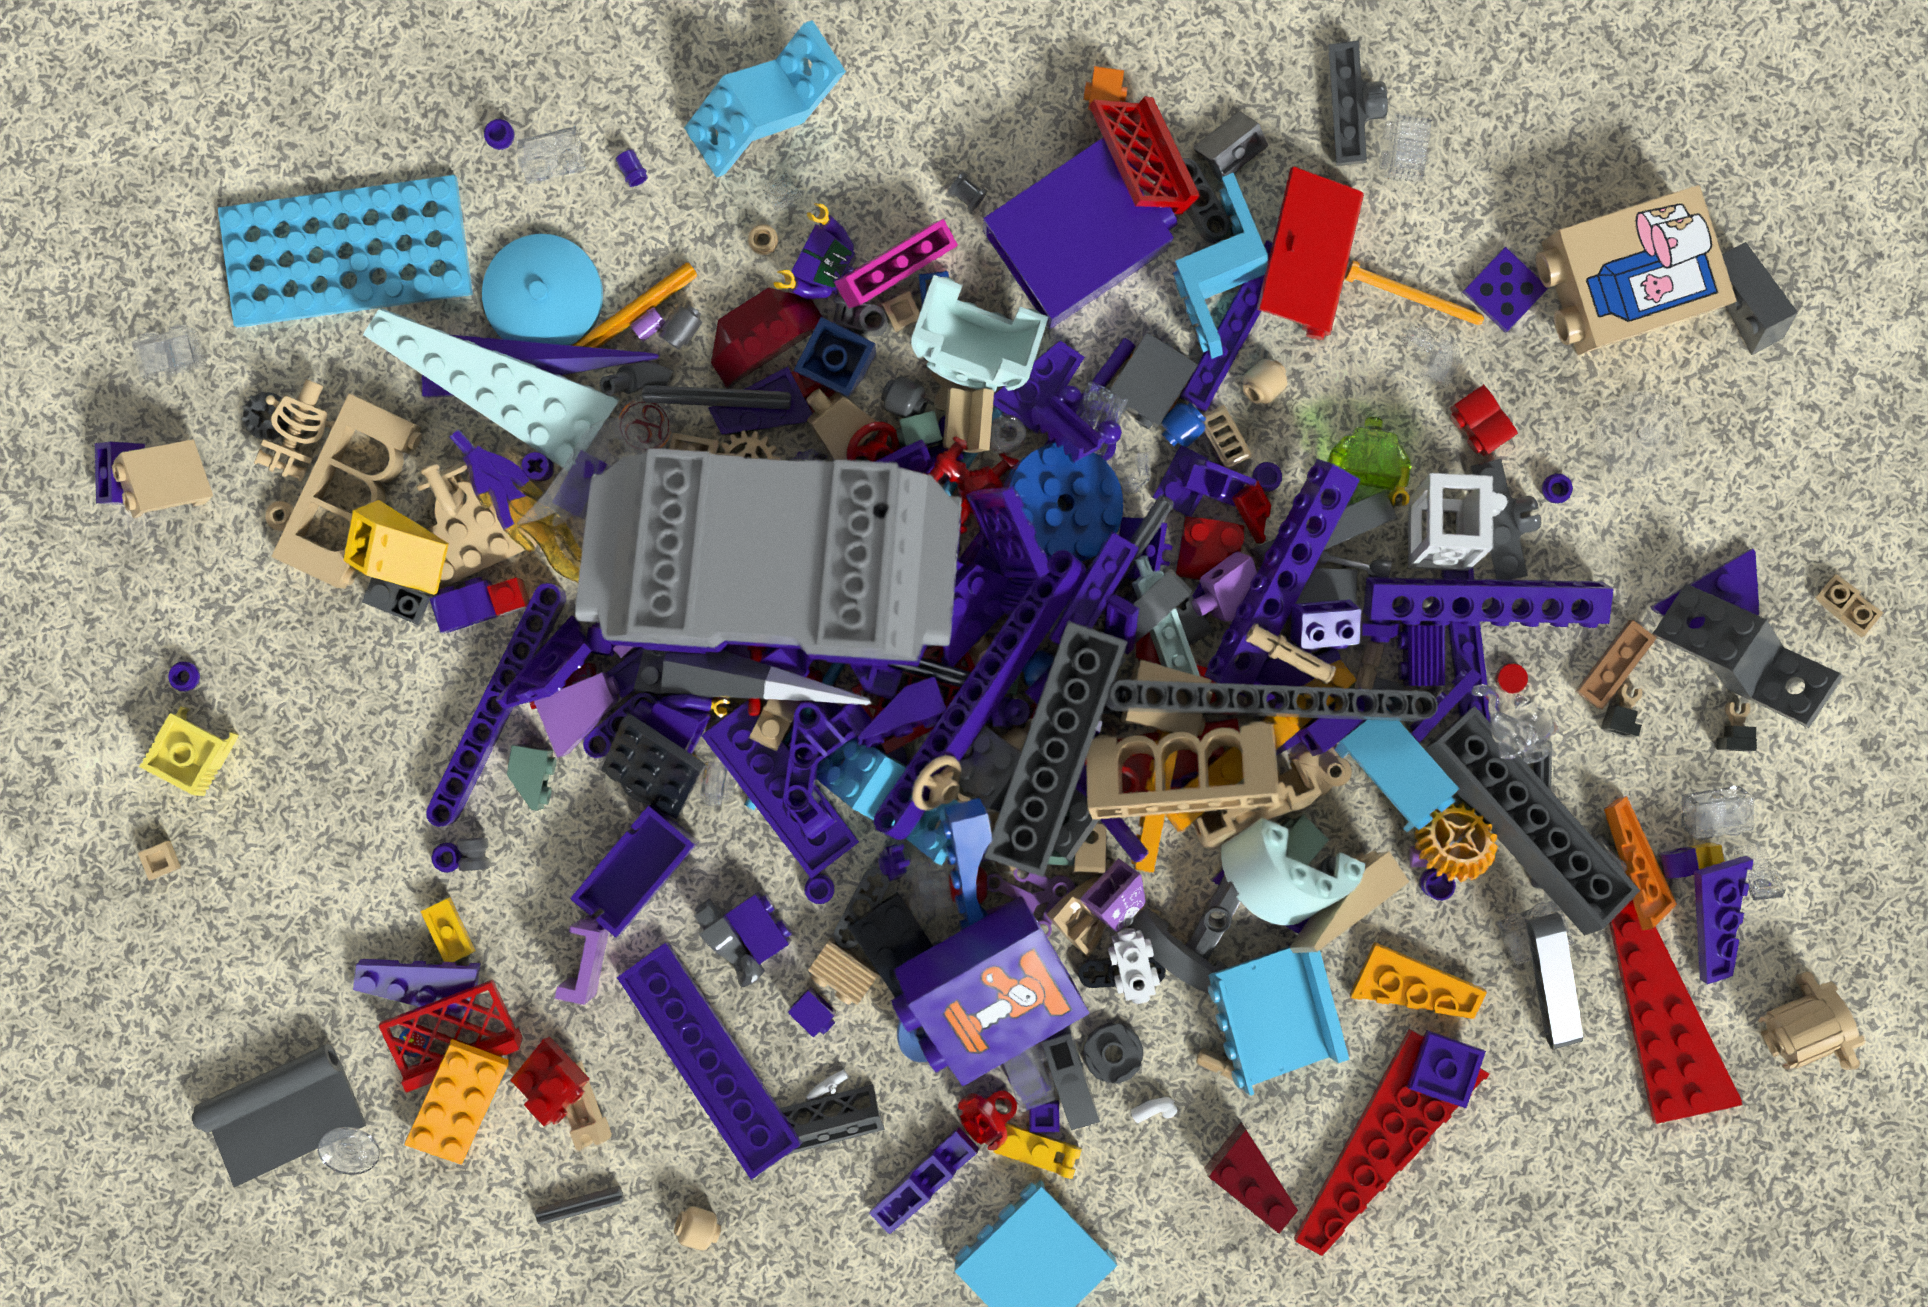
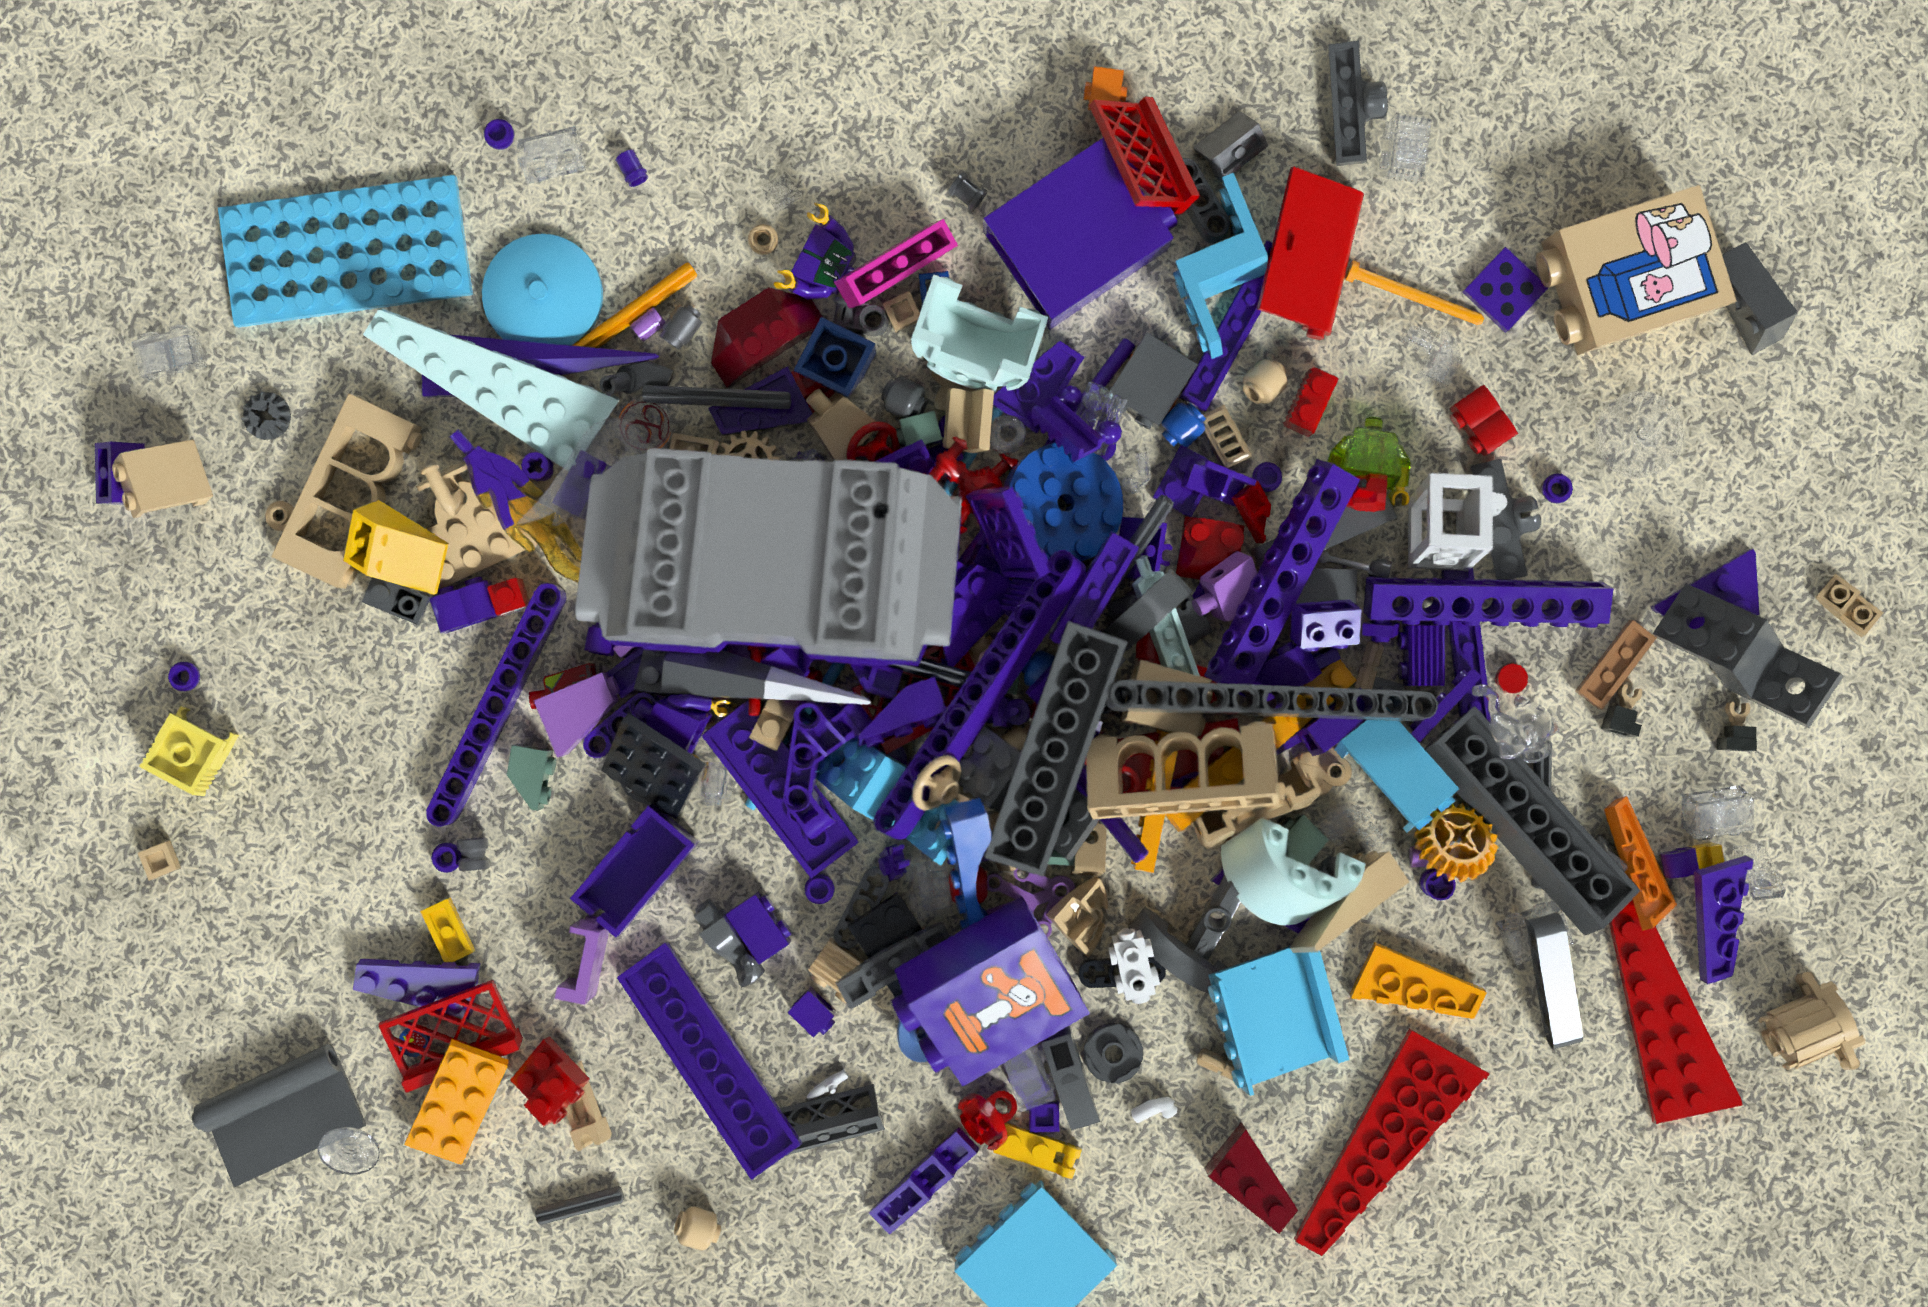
(306, 402): tan torso -> none
(549, 667): dark purple wing -> none
(764, 99): medium azure bracket -> none
(878, 971): none -> dark grey slope
(1116, 896): medium lavender torso -> none
(1122, 620): dark purple tile -> none
(1279, 648): tan pin -> none
(1310, 401): none -> red brick
(1348, 818): none -> clear brick
(1369, 493): none -> red rock
(1446, 1069): dark purple tile -> none

